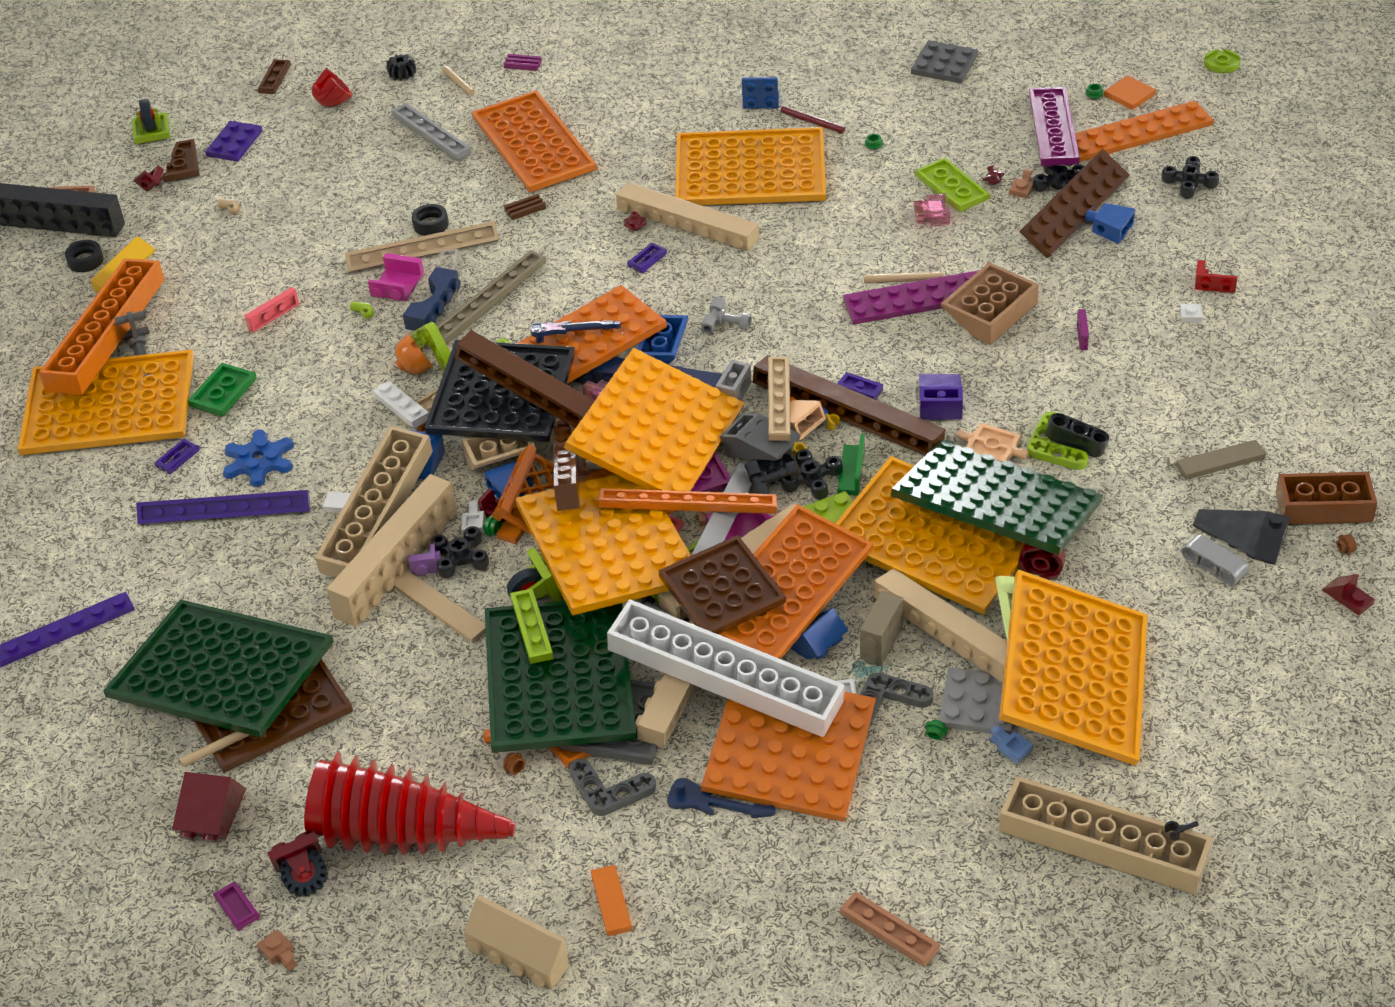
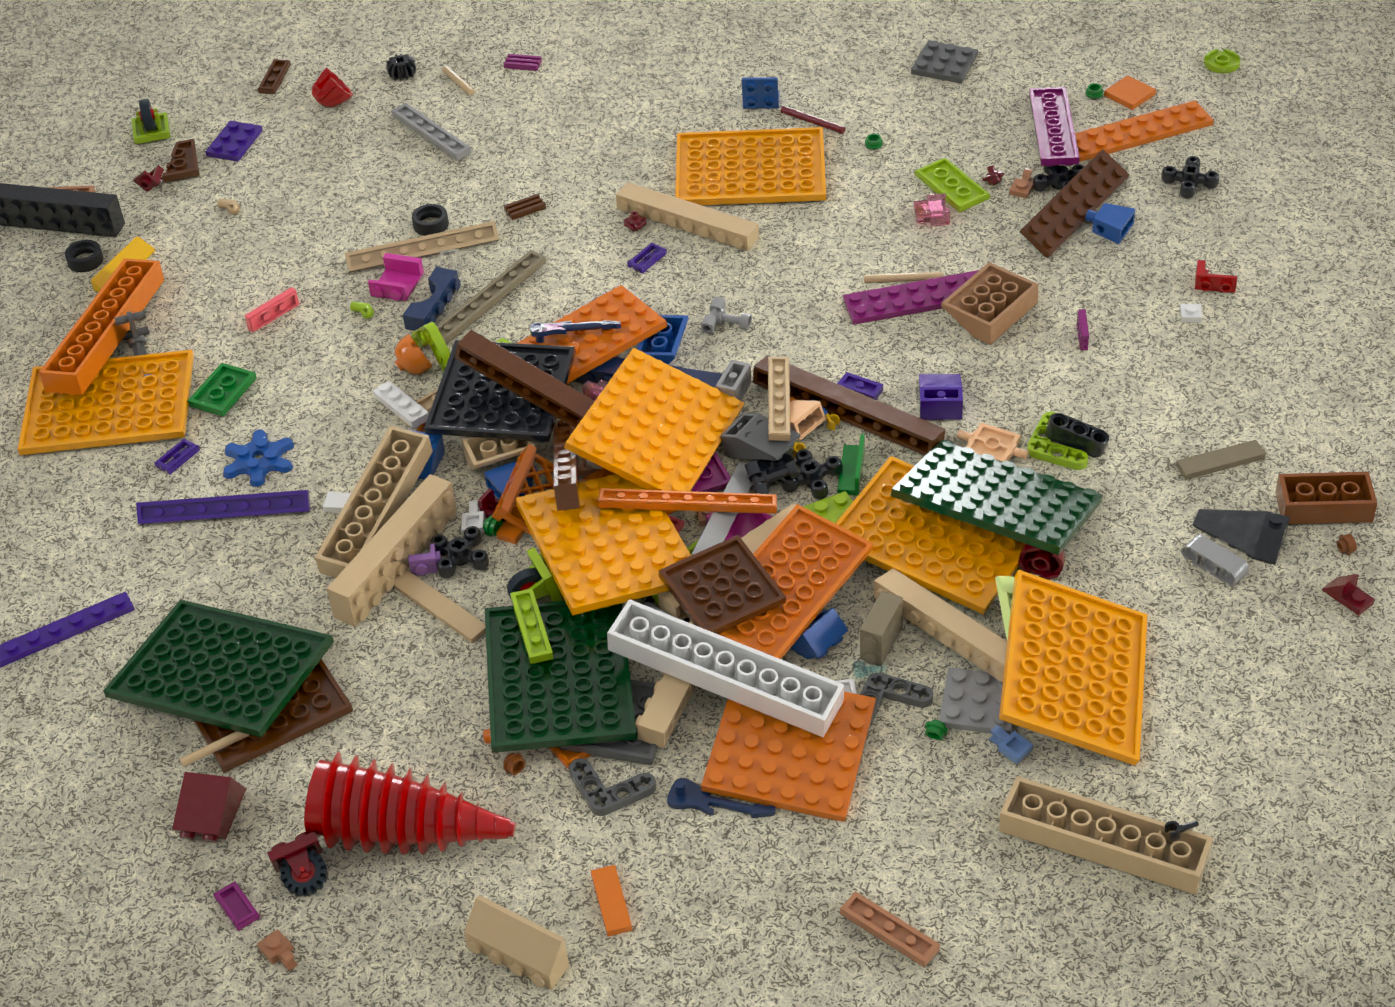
(533, 141): orange plate -> none

